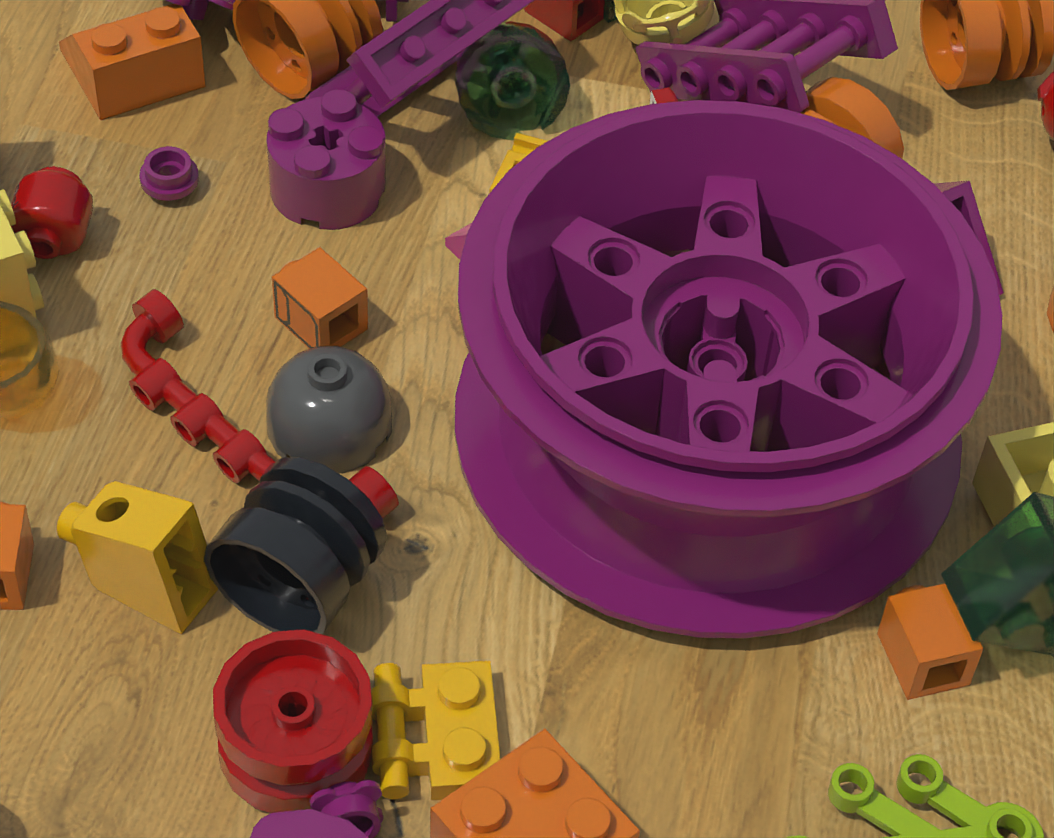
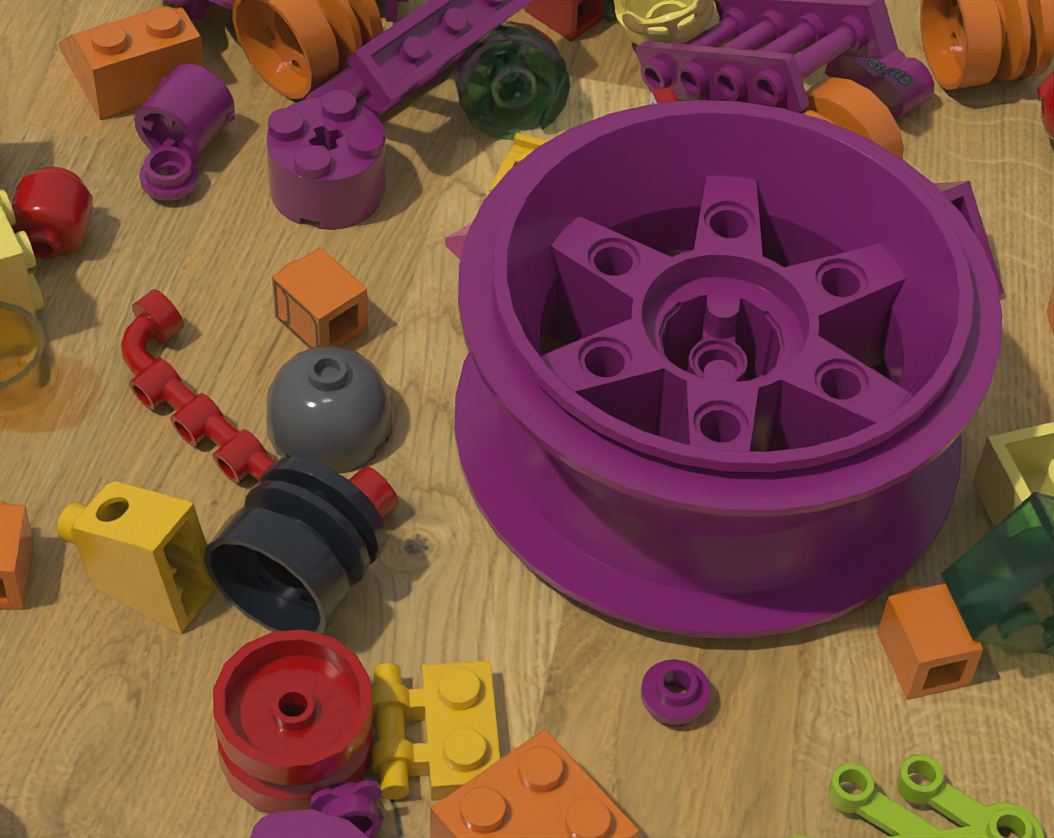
(185, 111): none -> magenta piece
(670, 707): none -> magenta plate
(896, 80): none -> magenta leg

